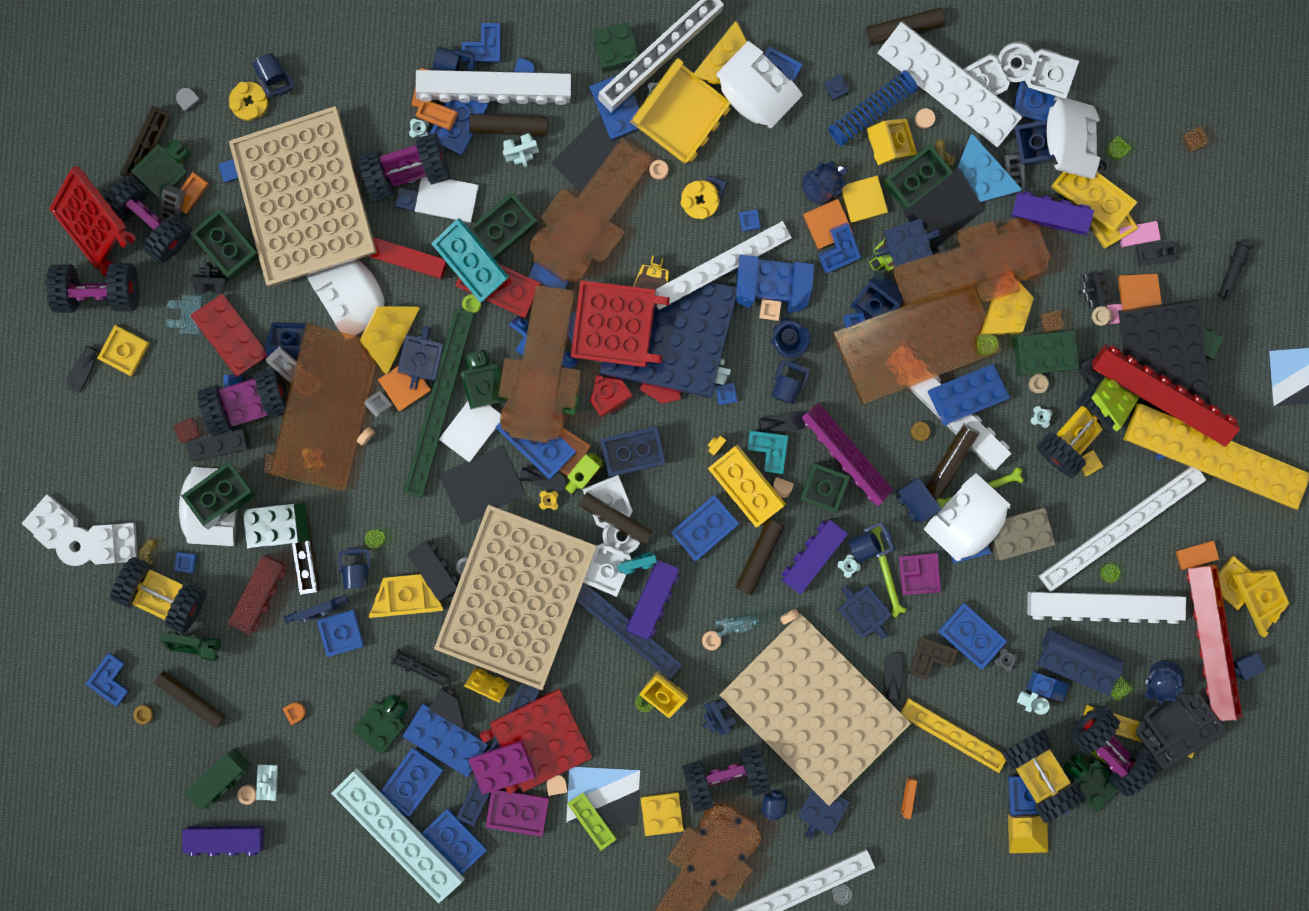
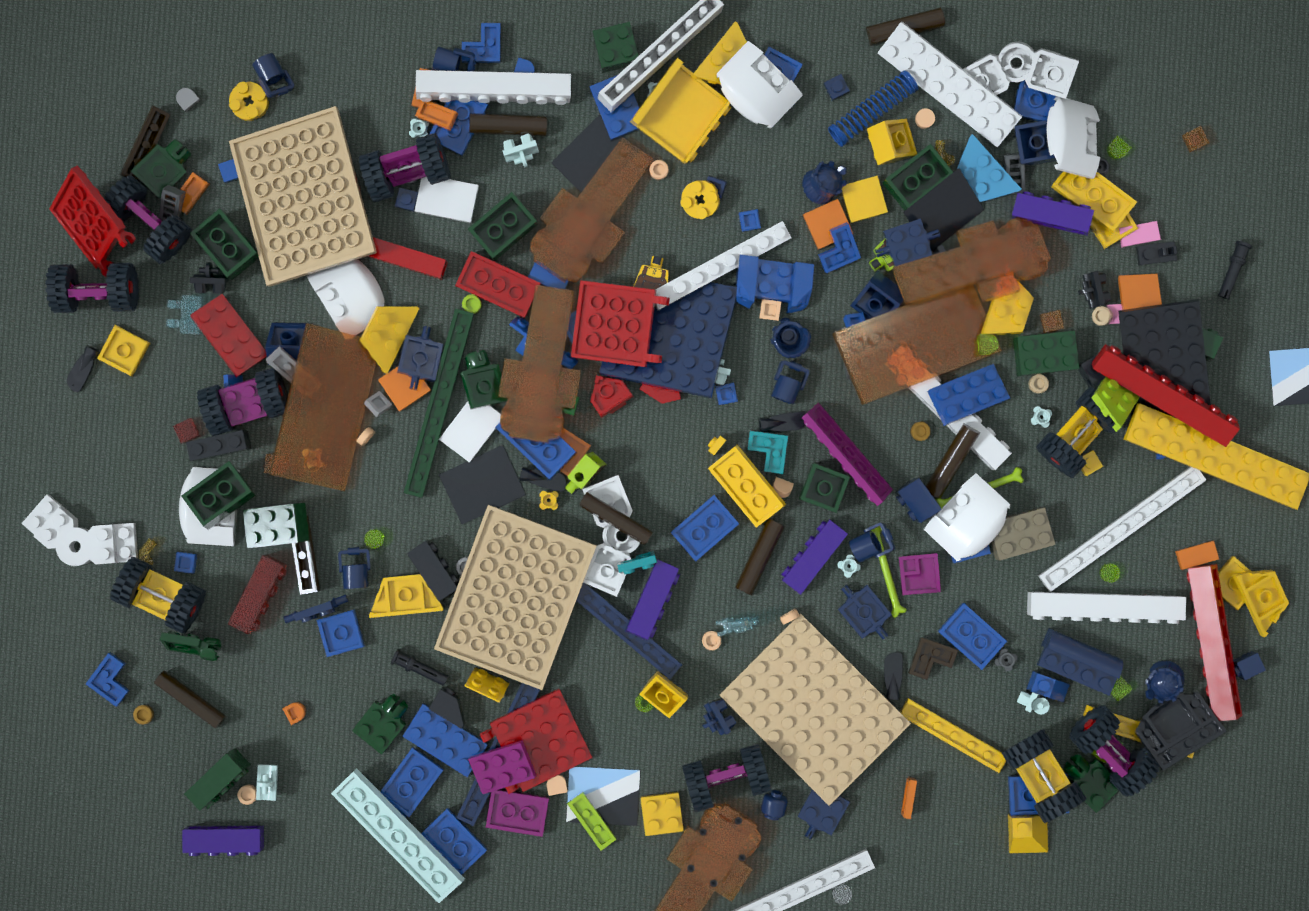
(470, 260): teal plate -> none
(632, 451): dark blue brick -> none

